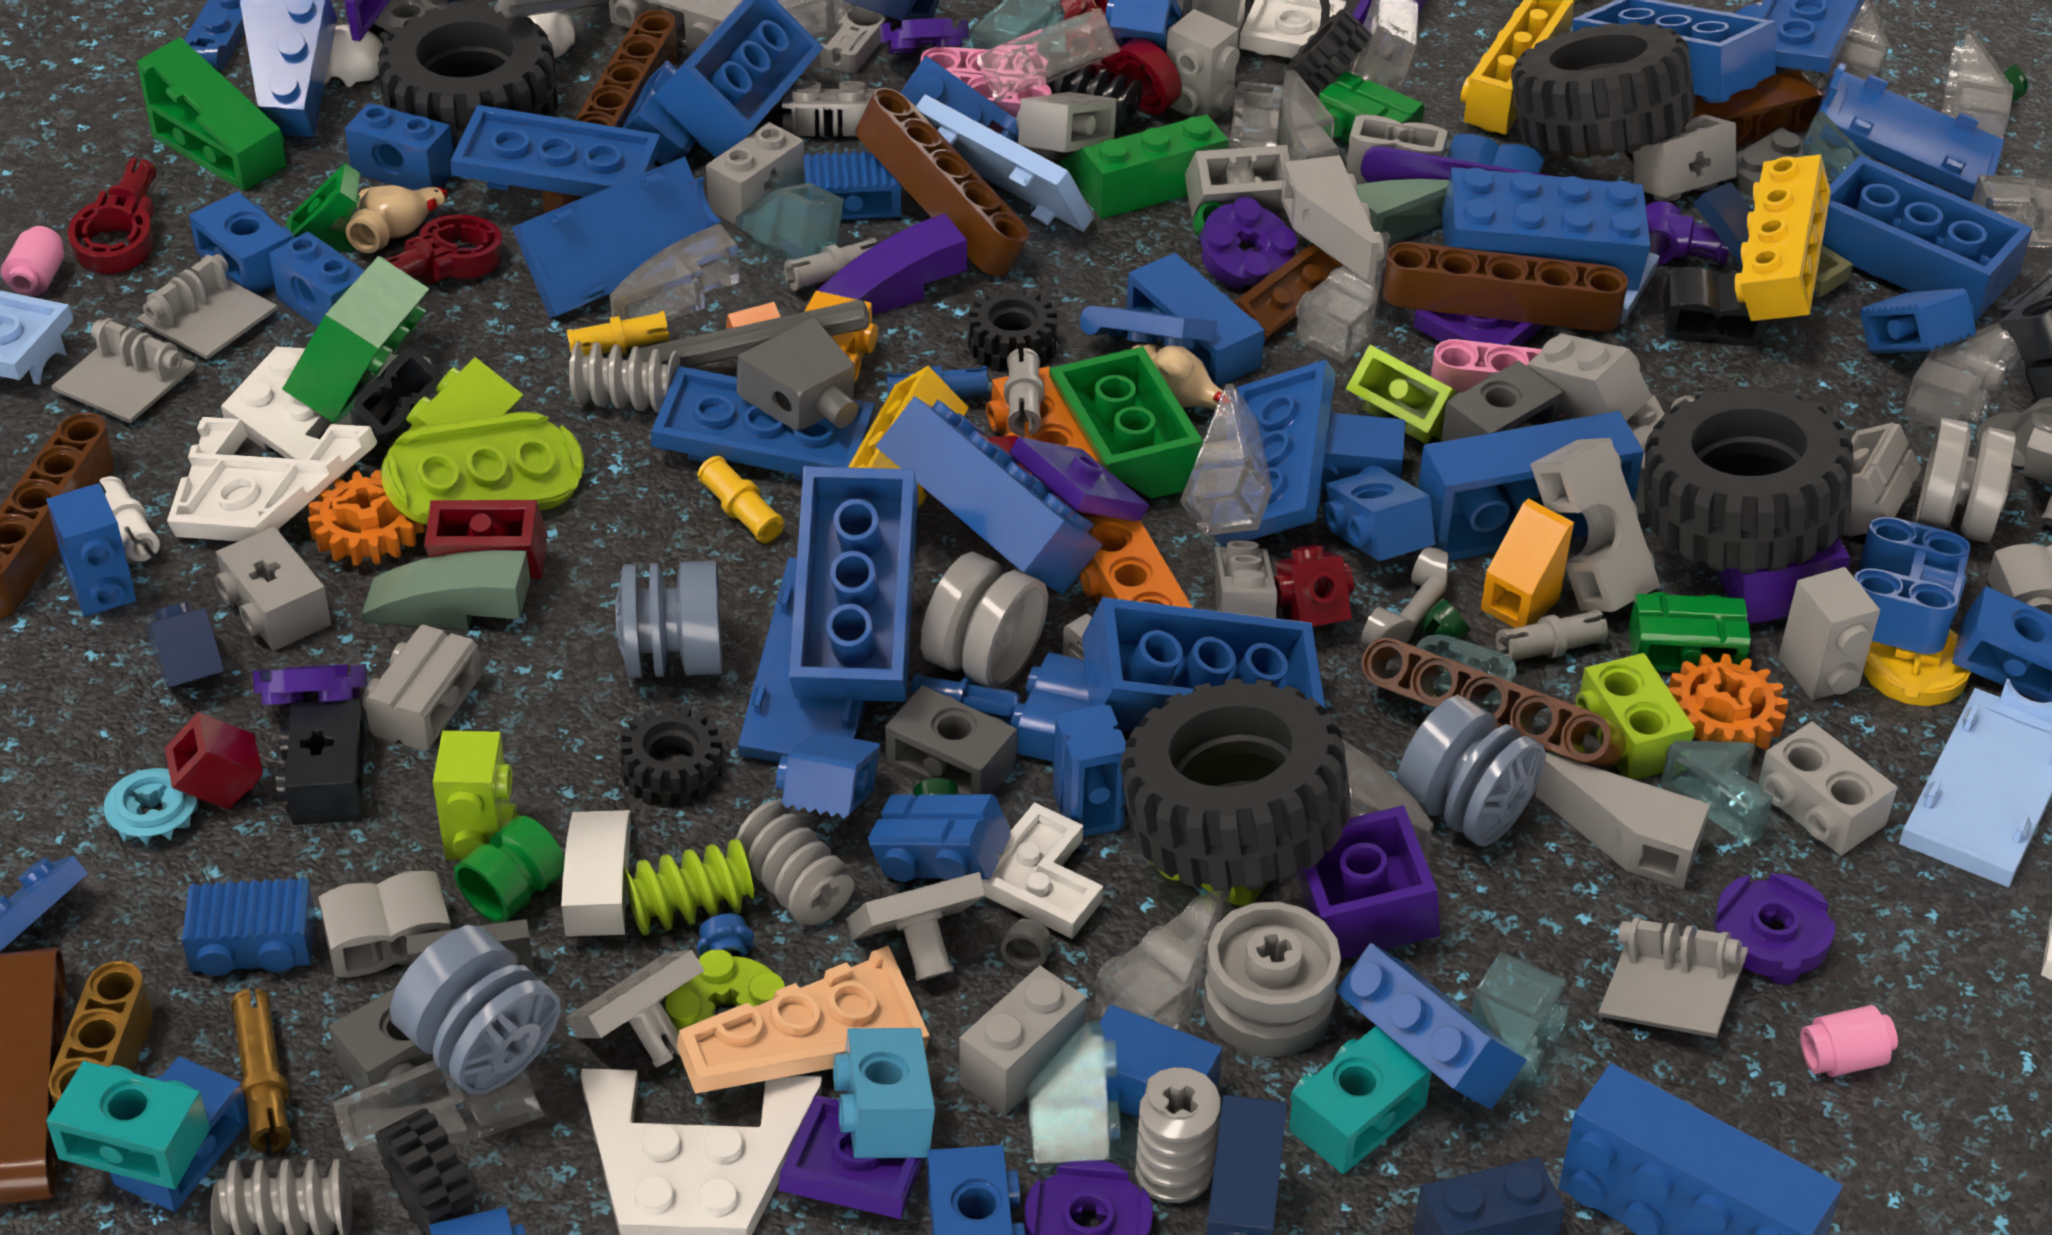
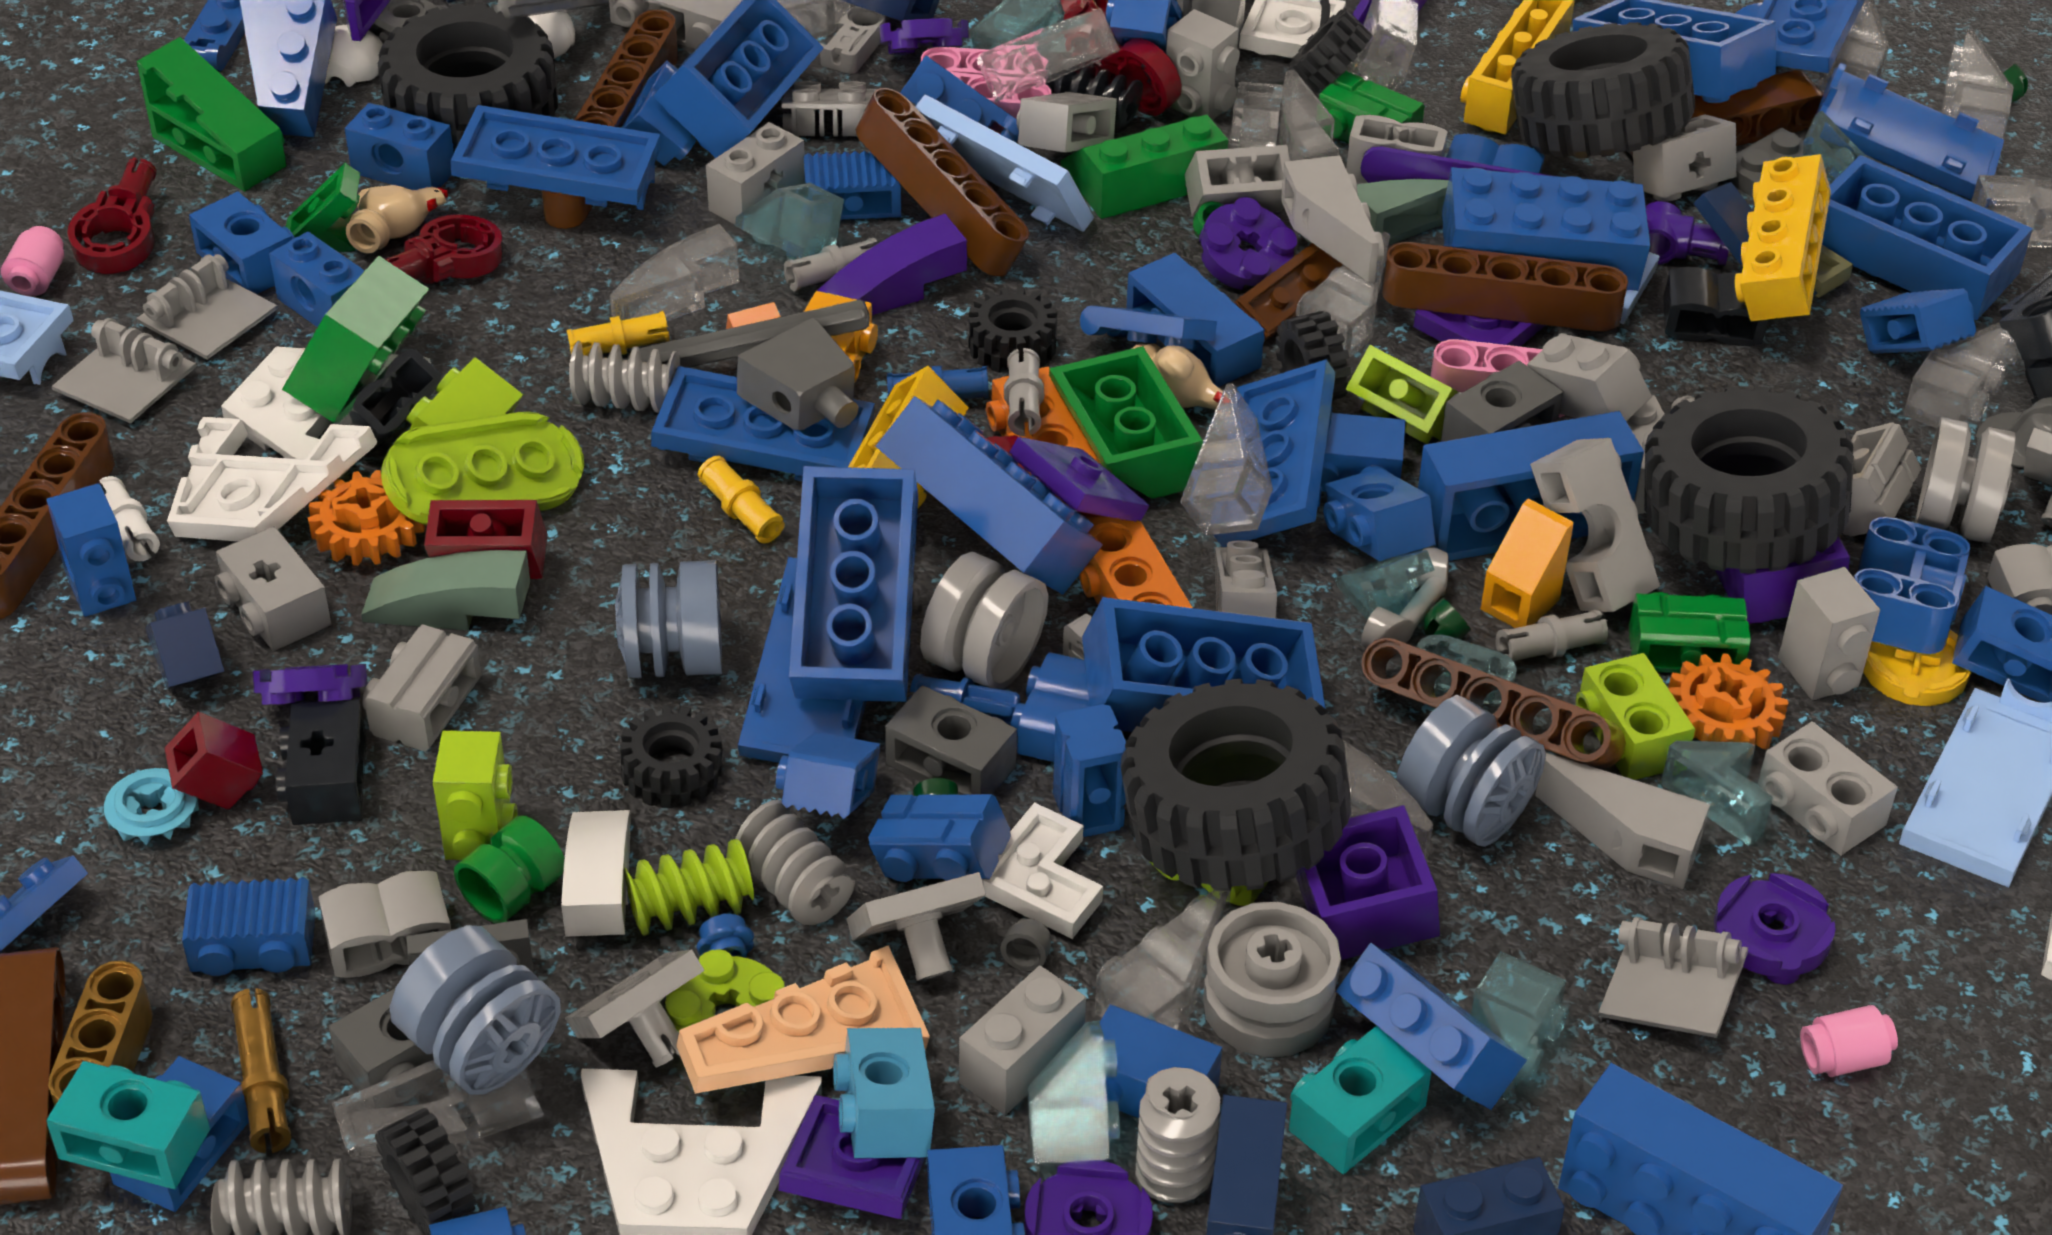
(604, 237): blue piece -> none
(1311, 340): none -> black tyre
(1314, 586): dark red brick -> none
(1385, 582): none -> clear light blue slope

